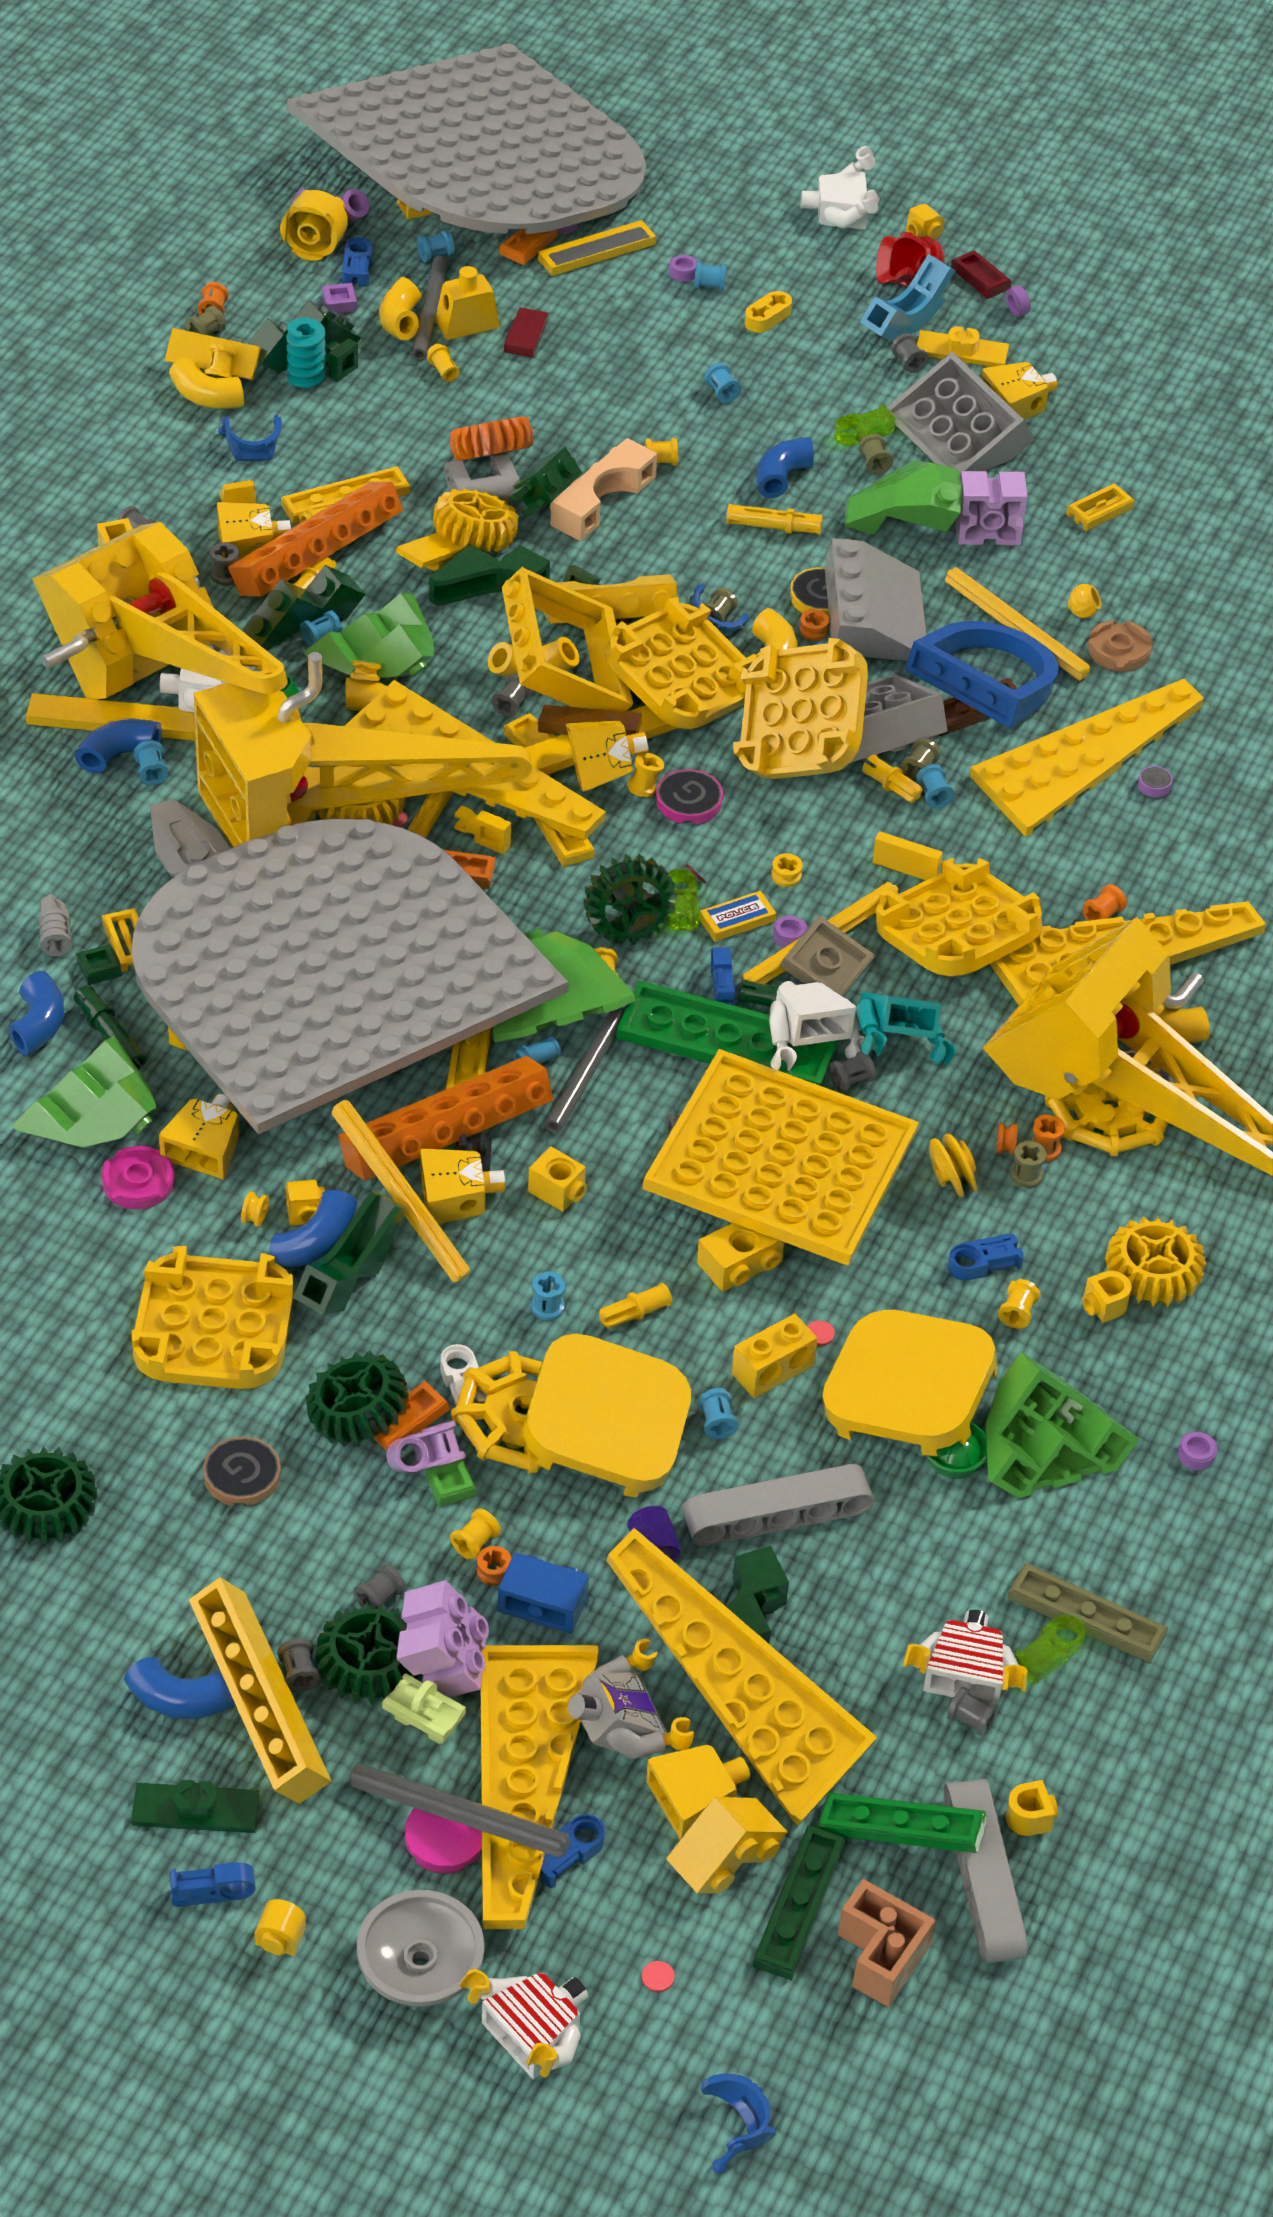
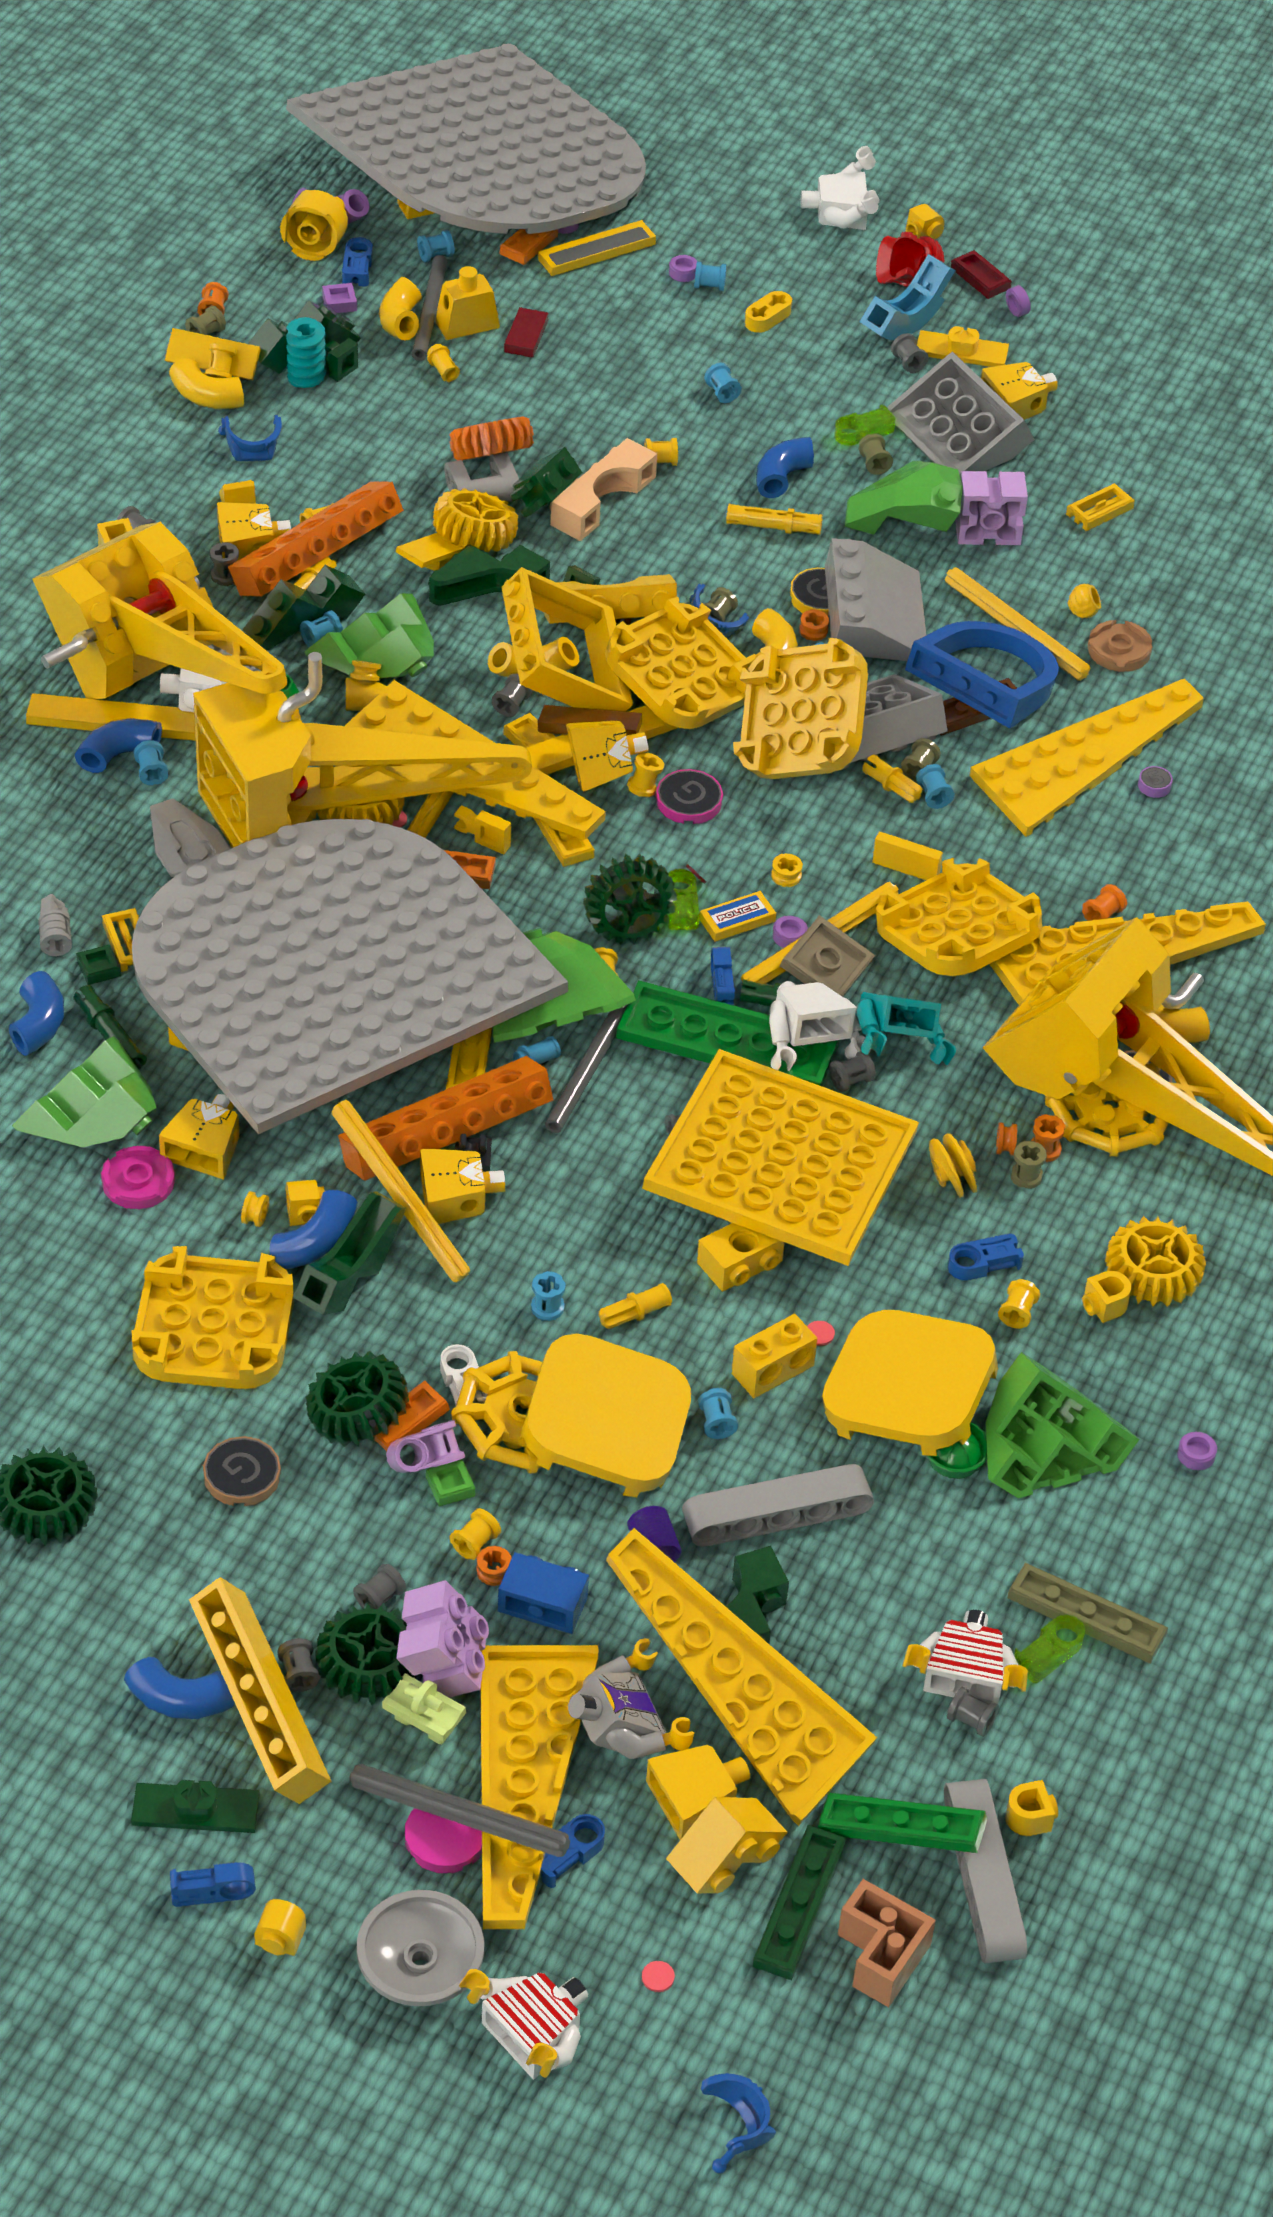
(326, 495): yellow tile -> none
(557, 1179): yellow brick -> none

